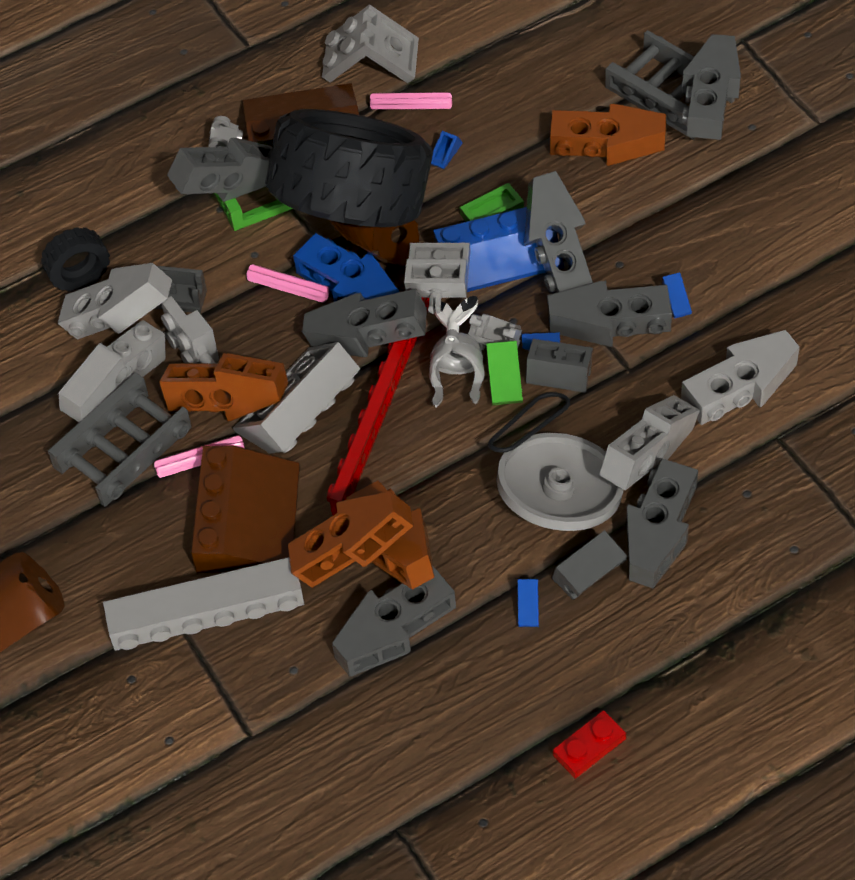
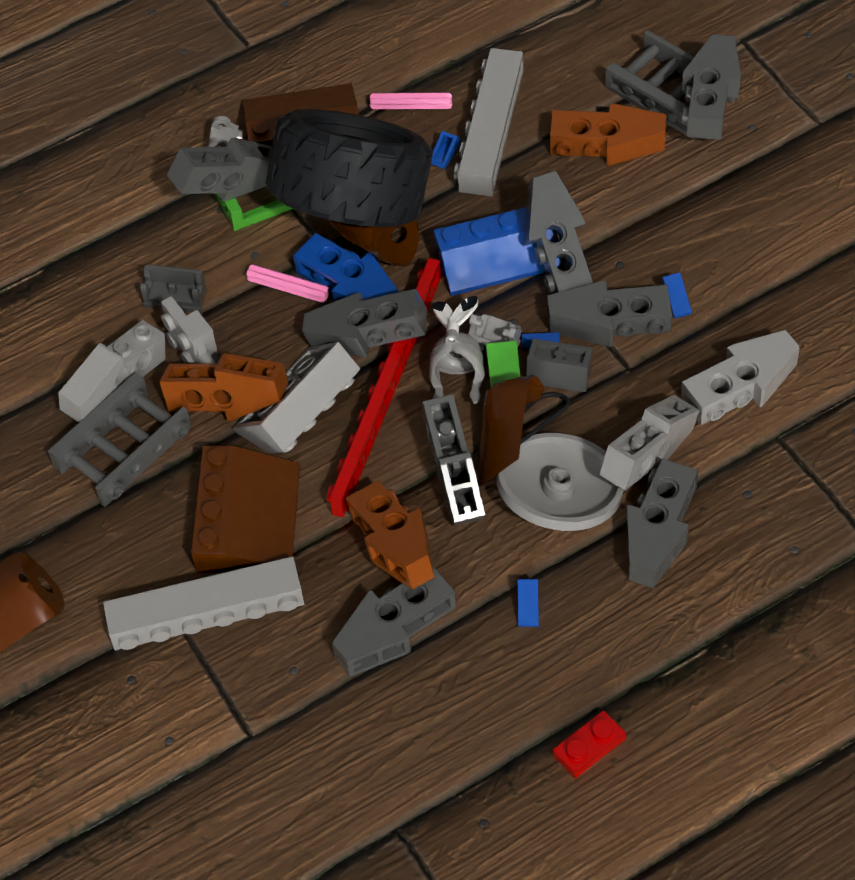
(67, 245): black tyre -> none
(116, 301): light grey brick -> none
(190, 458): bright pink axle -> none
(356, 533): dark orange brick -> none
(372, 36): light grey bracket -> none
(438, 271): light grey plate -> none
(452, 460): none -> dark grey brick
(490, 122): none -> light grey brick
(495, 202): bright green tile -> none
(503, 424): none -> reddish brown piece
(588, 565): dark grey hinge -> none

